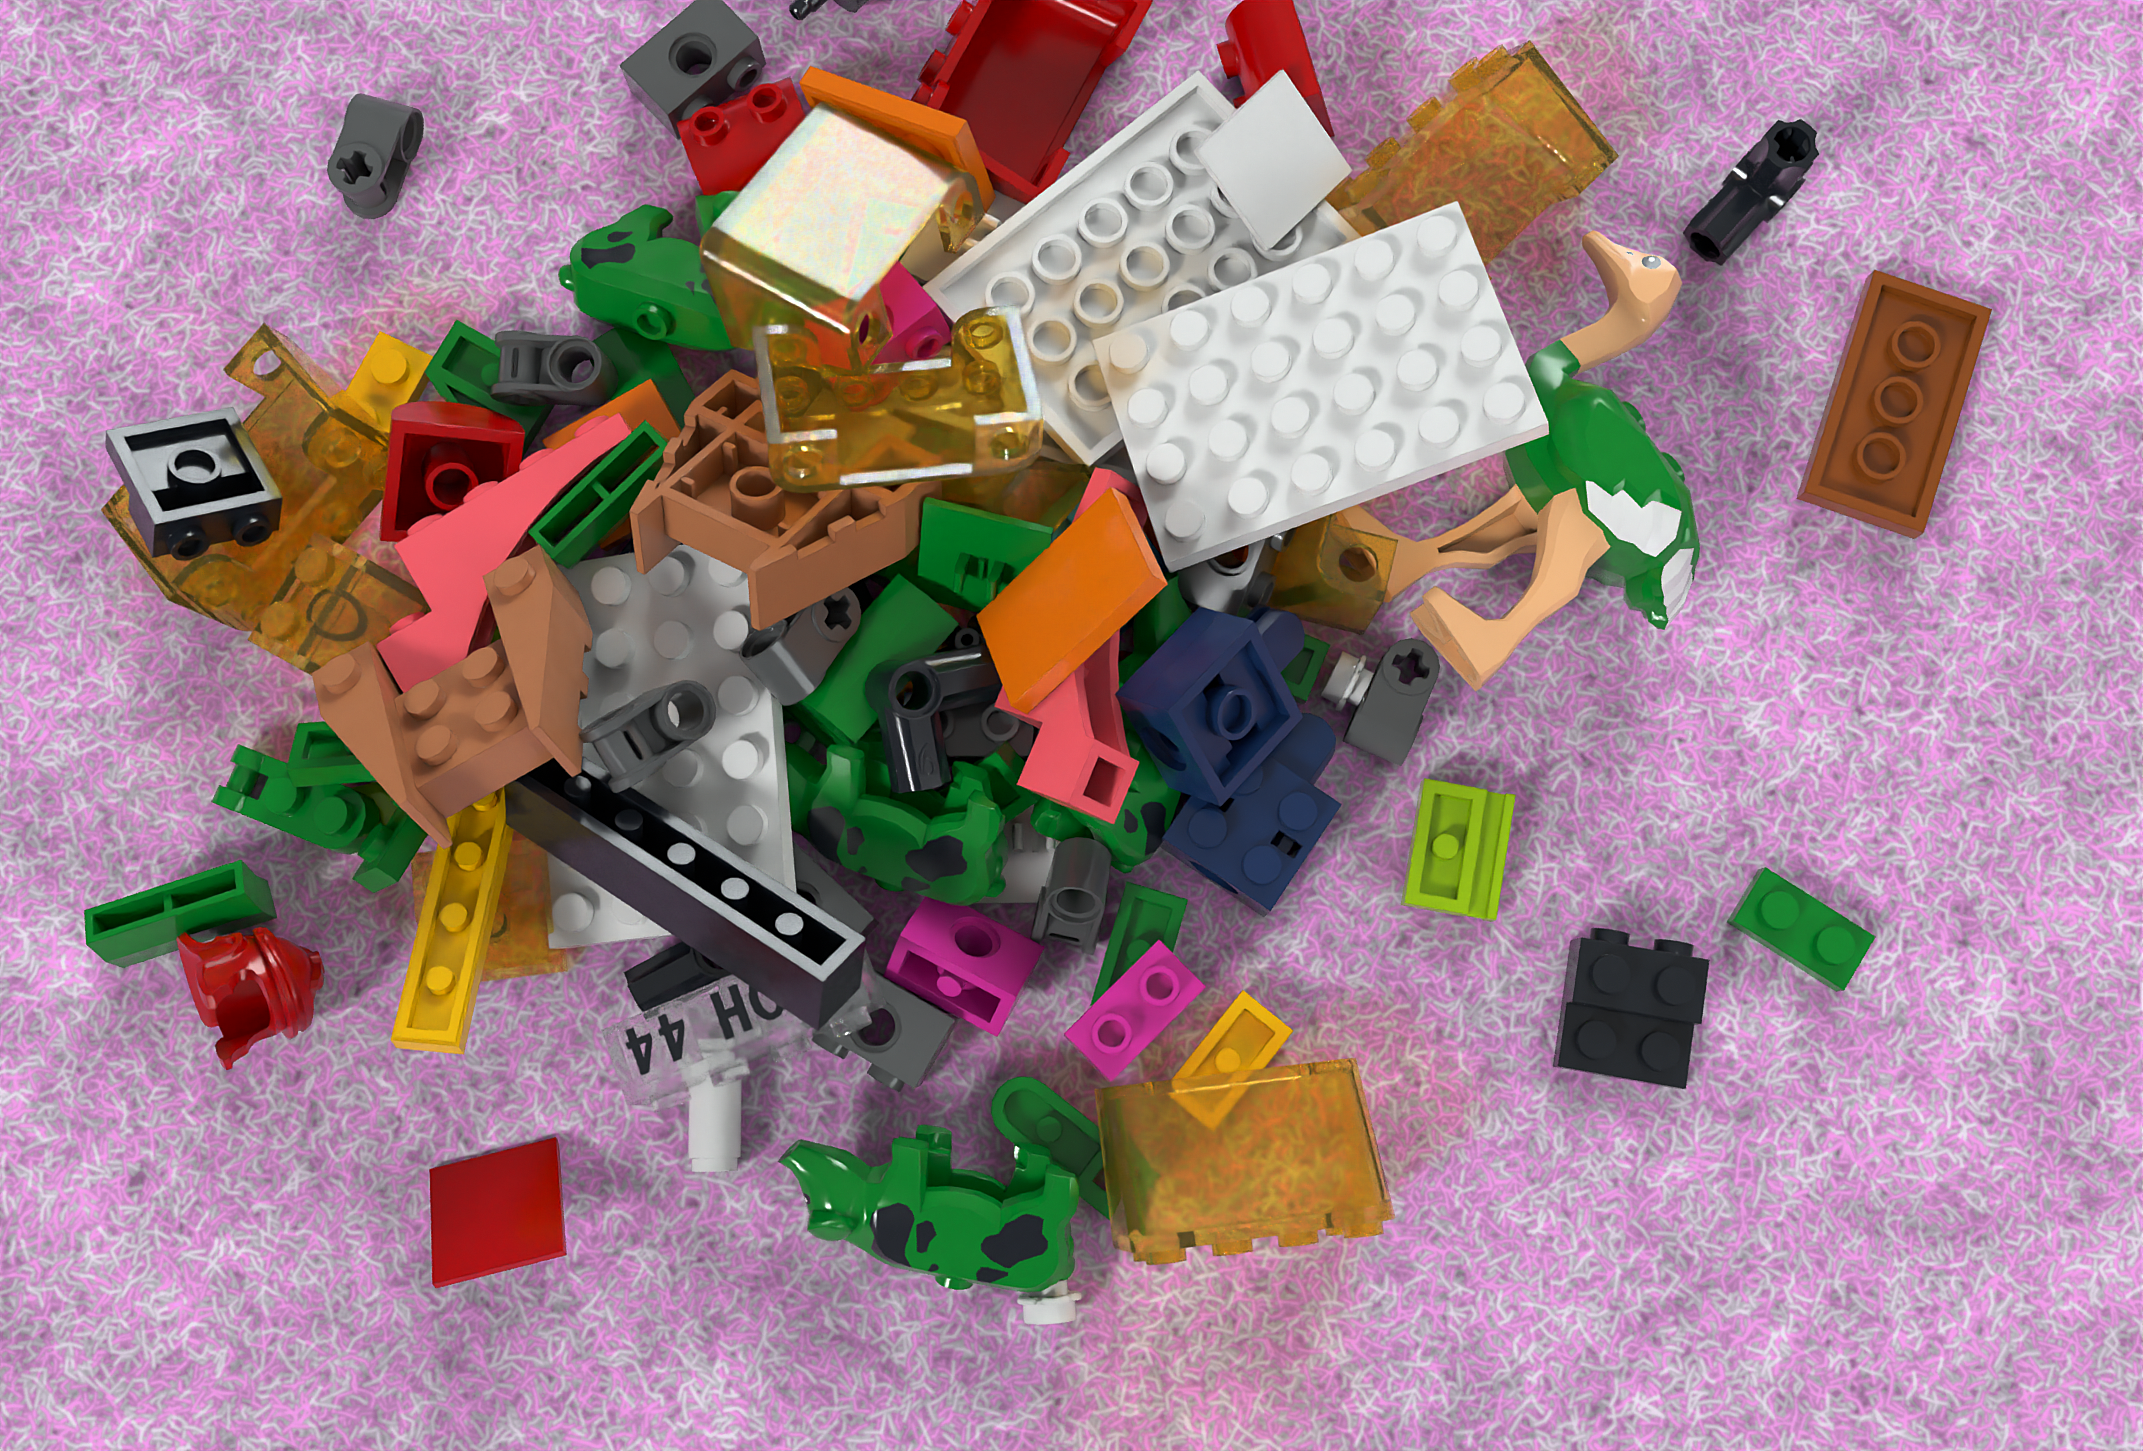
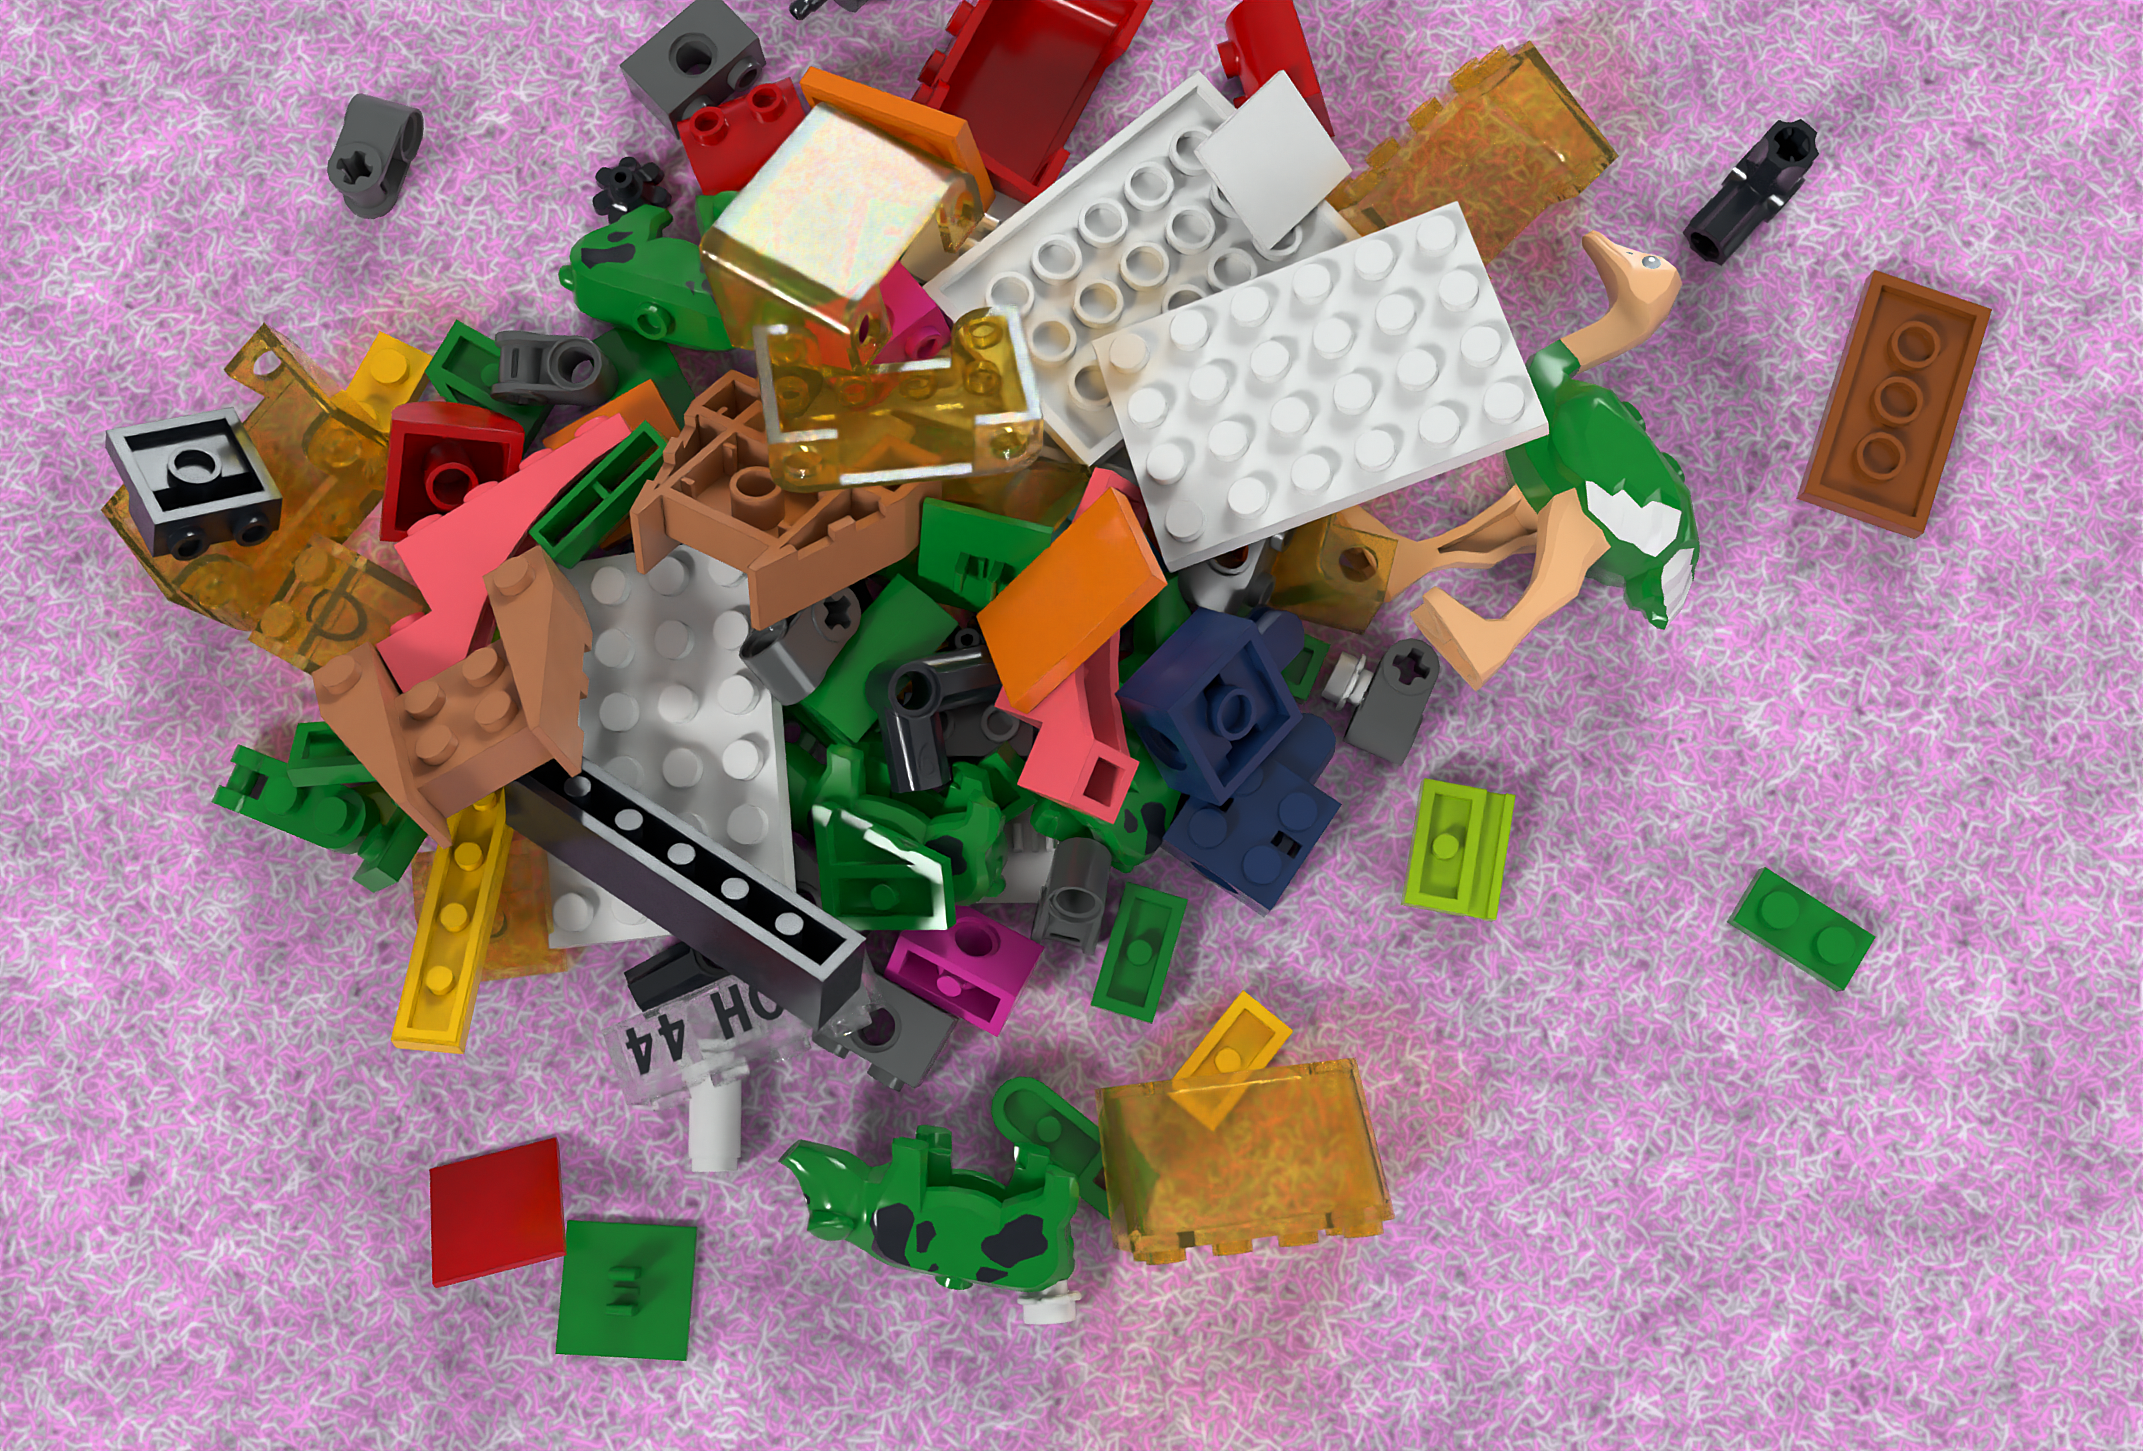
(200, 905): green piece -> none
(251, 987): red helmet -> none
(626, 1290): none -> green piece
(629, 188): none -> black plant
(641, 736): dark grey piece -> none
(879, 876): none -> green wing
(1134, 1011): dark pink brick -> none
(1630, 1008): black plate -> none

